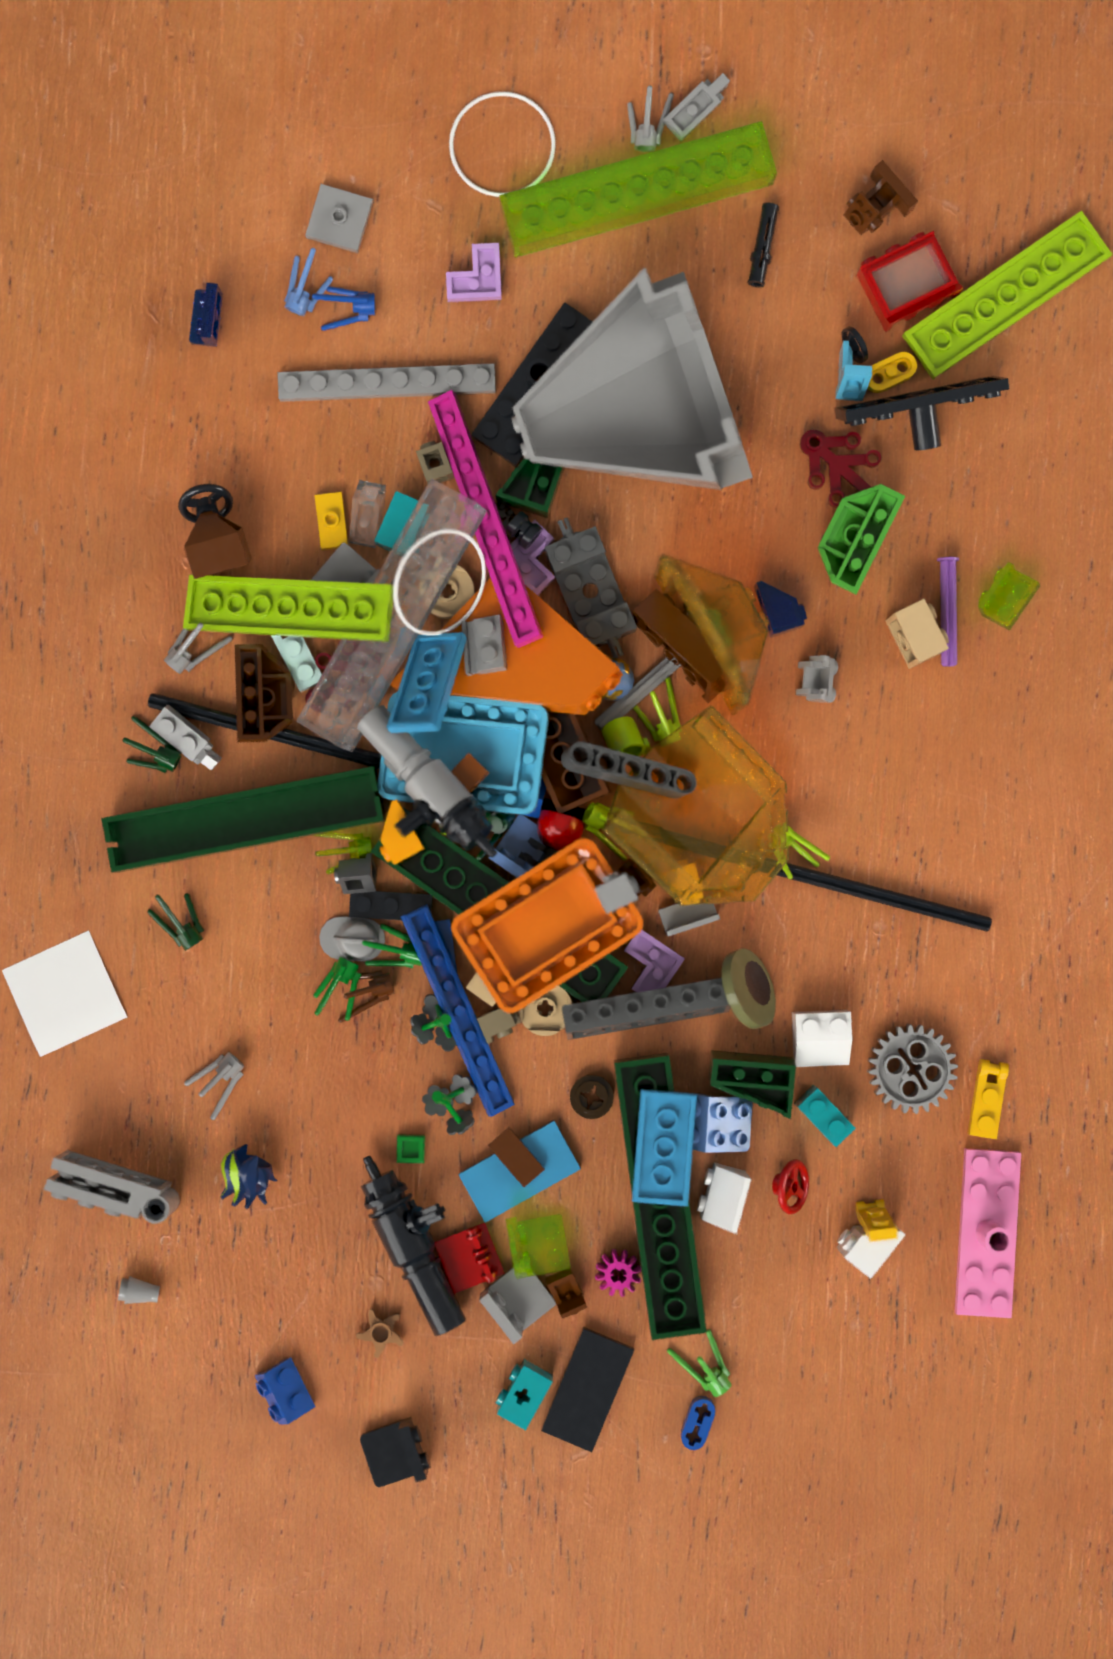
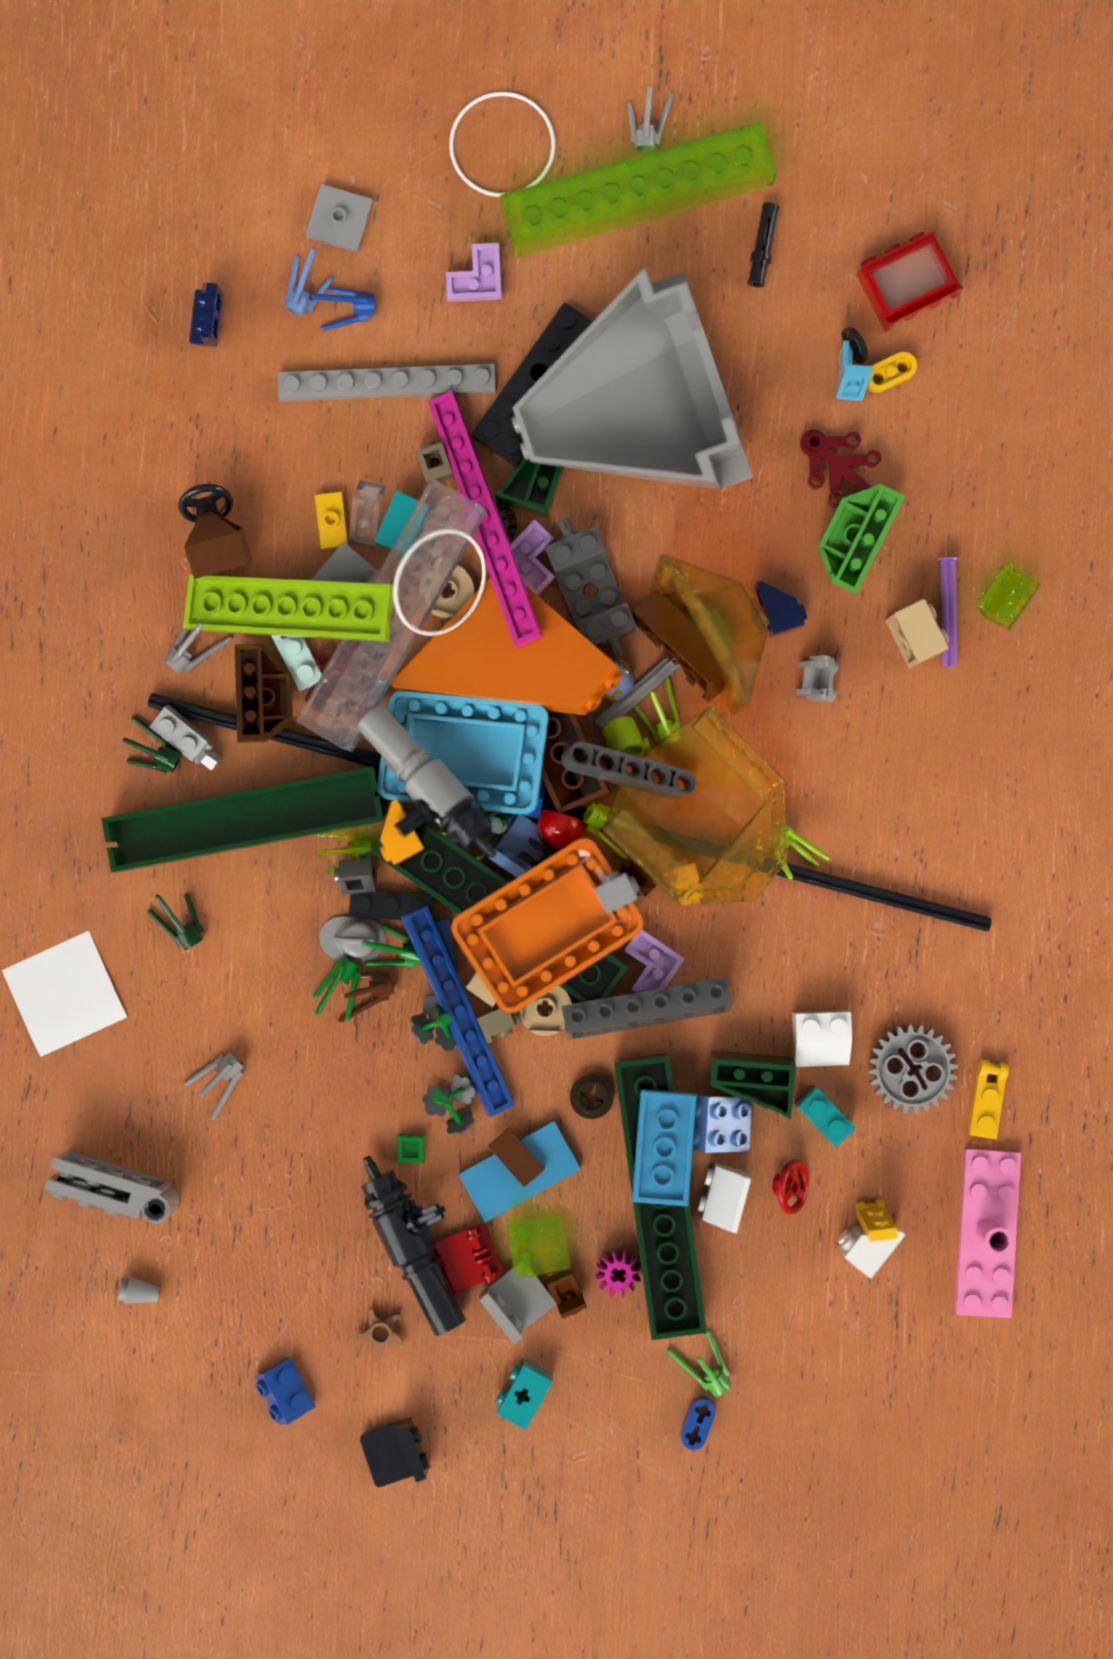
(245, 1176): dark blue hair -> none
(427, 683): dark azure tile -> none
(470, 772): dark orange tile -> none
(484, 645): light grey plate -> none
(523, 530): black wheel -> none
(587, 1389): black tile -> none
(682, 918): light grey panel -> none
(696, 107): light grey hinge -> none
(748, 988): olive piece -> none
(889, 194): reddish brown tile -> none
(922, 407): black plate -> none
(1007, 295): lime plate -> none

